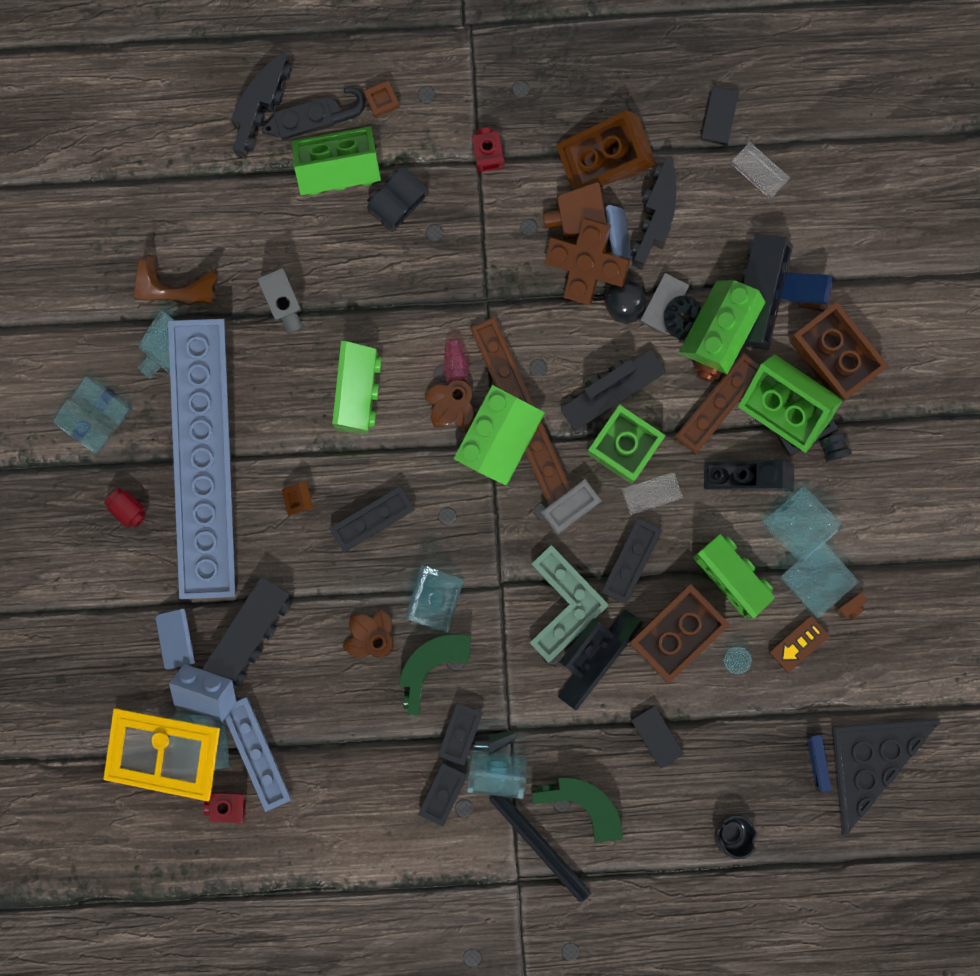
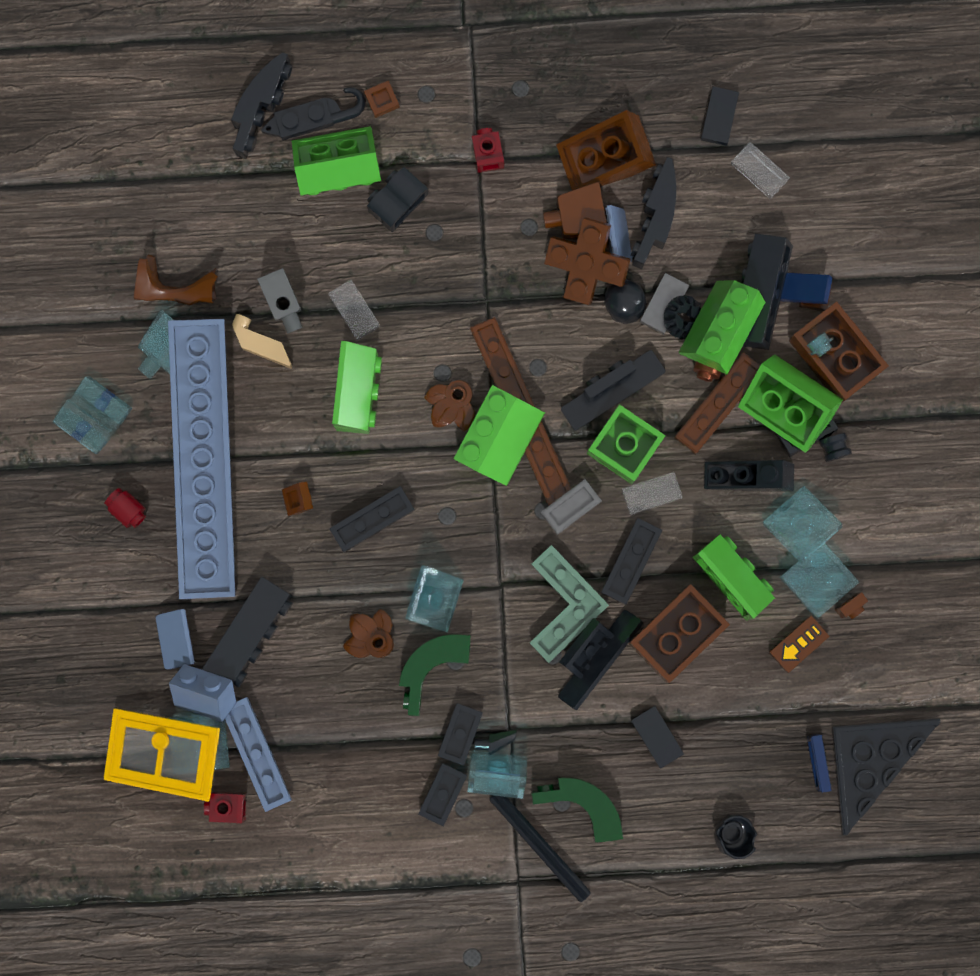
(259, 344): none -> tan piece
(354, 309): none -> clear tile
(455, 362): clear pink cone -> none
(737, 660): clear light blue plate -> none
(820, 344): none -> clear light blue plate

